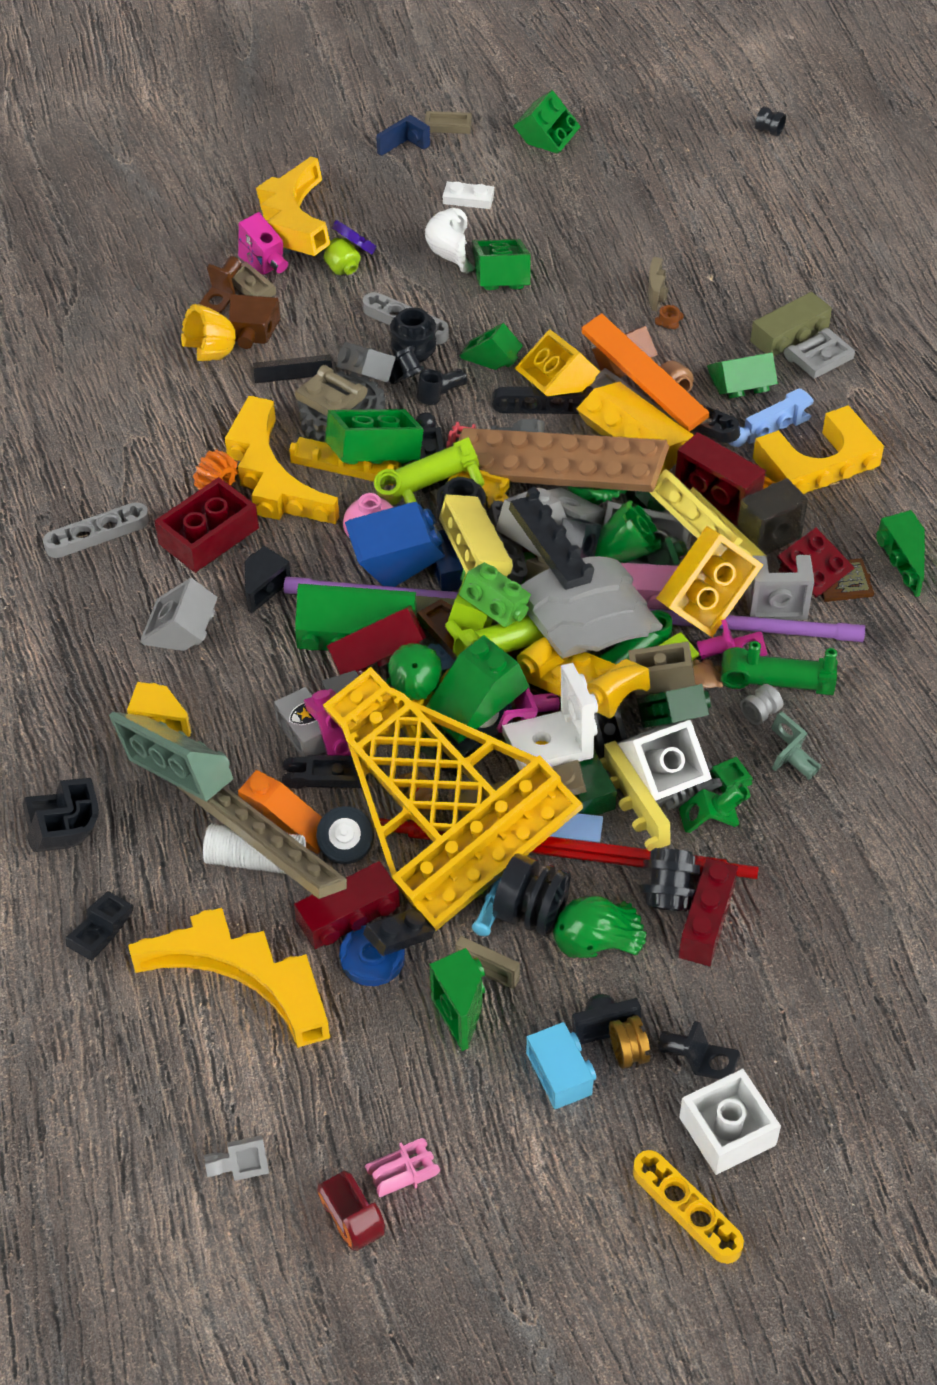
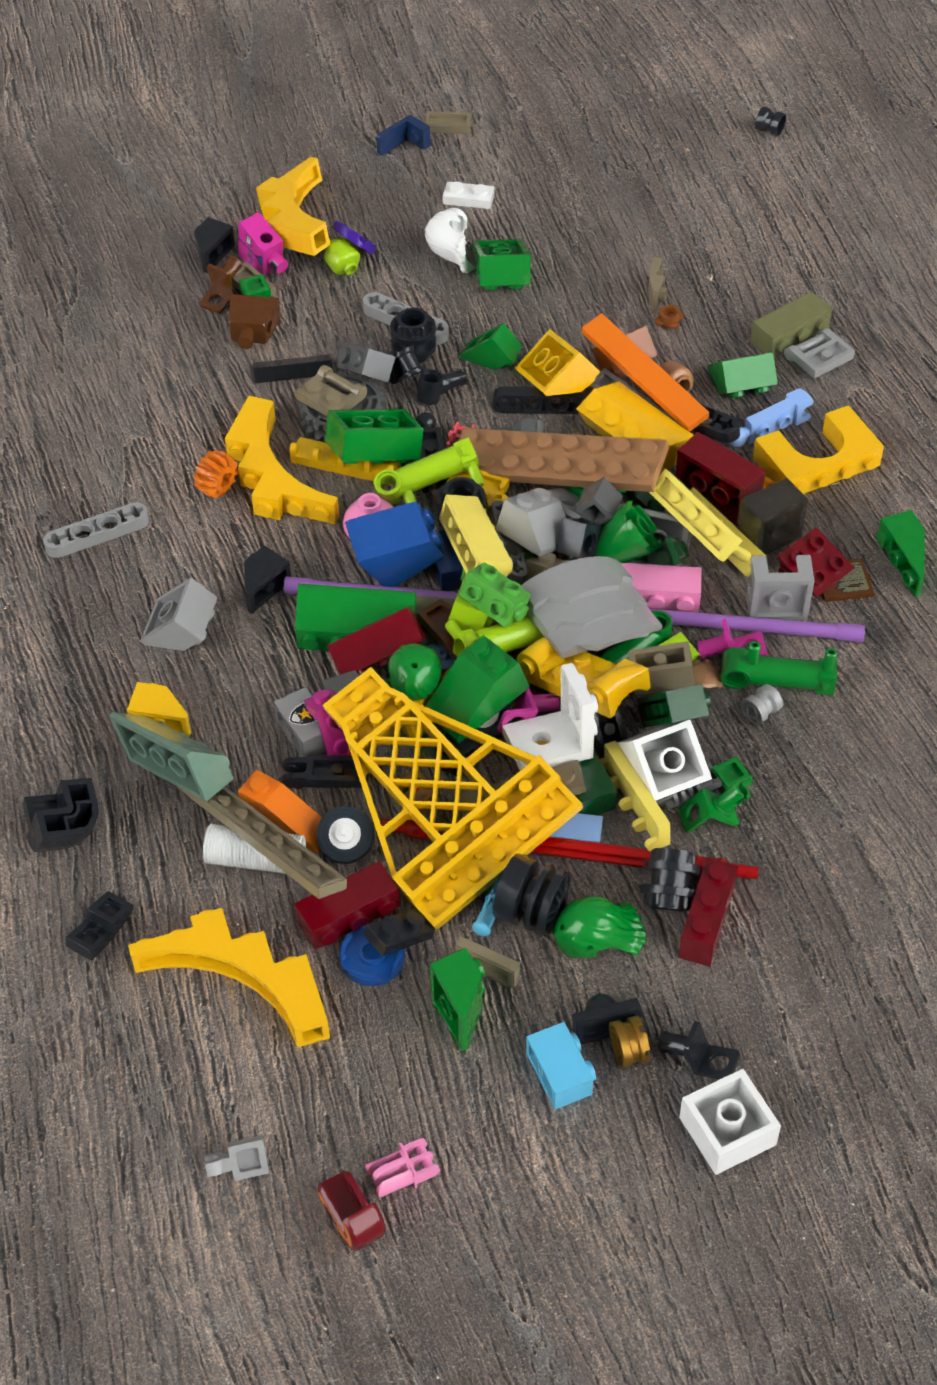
(206, 524): dark red brick -> none
(207, 332): yellow hair -> none
(213, 241): none -> black slope
(255, 286): none -> green tile
(547, 124): green slope -> none
(551, 540): black hinge -> none
(599, 502): none -> dark grey brick
(692, 1202): yellow beam -> none
(709, 581): yellow slope -> none
(793, 752): sand green bracket -> none

